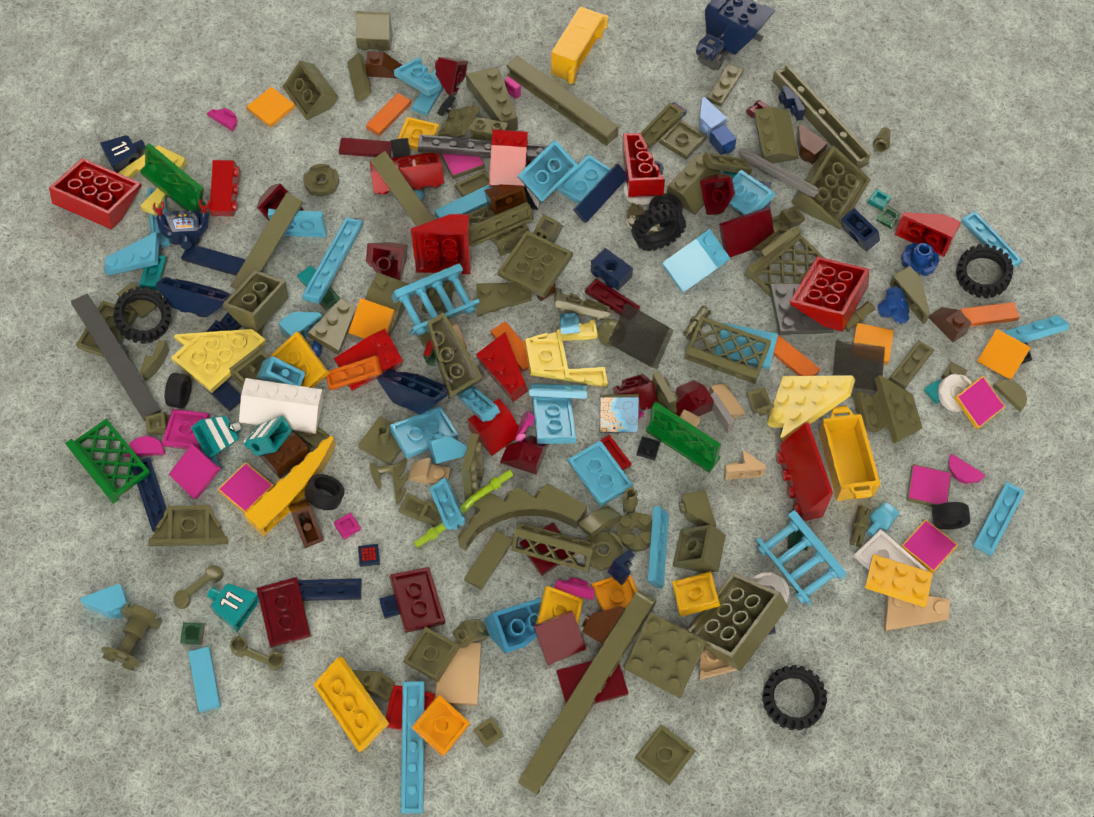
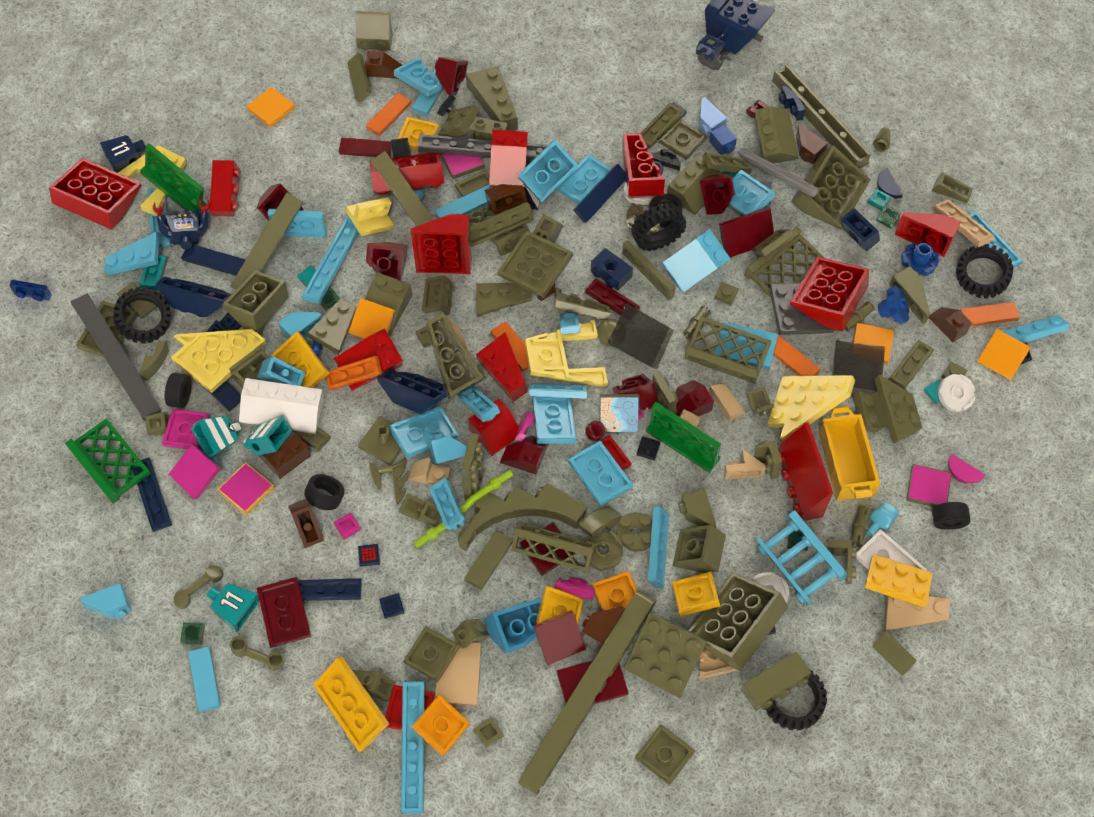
(26, 289): none -> clear blue plate
(138, 621): olive piece -> none
(146, 447): dark pink tile -> none
(188, 527): olive wing -> none
(224, 117): dark pink tile -> none
(288, 490): yellow slope -> none
(309, 90): olive slope -> none
(321, 188): olive plate -> none
(371, 216): none -> light yellow bracket
(417, 599): dark red tile -> none
(429, 355): clear green plate -> none
(436, 281): medium azure fence -> none
(513, 87): dark pink tile -> none
(562, 101): olive tile -> none
(576, 43): yellow container -> none
(595, 430): none -> dark red tile
(620, 567): dark blue bracket -> none
(630, 500): olive pin -> none
(648, 270): none -> olive tile
(667, 159): none -> black tile
(722, 413): light grey tile -> none
(725, 84): olive plate -> none
(726, 293): none -> olive plate
(769, 455): none -> olive bracket
(776, 682): none -> olive brick
(788, 219): olive slope -> none
(838, 548): none -> olive bracket
(888, 185): none -> tile
(894, 653): none -> olive slope
(929, 546): dark pink tile -> none
(941, 187): none -> olive slope
(969, 227): none -> tan tile
(979, 402): dark pink tile -> none
(998, 519): medium azure plate -> none
(1012, 392): olive tile -> none

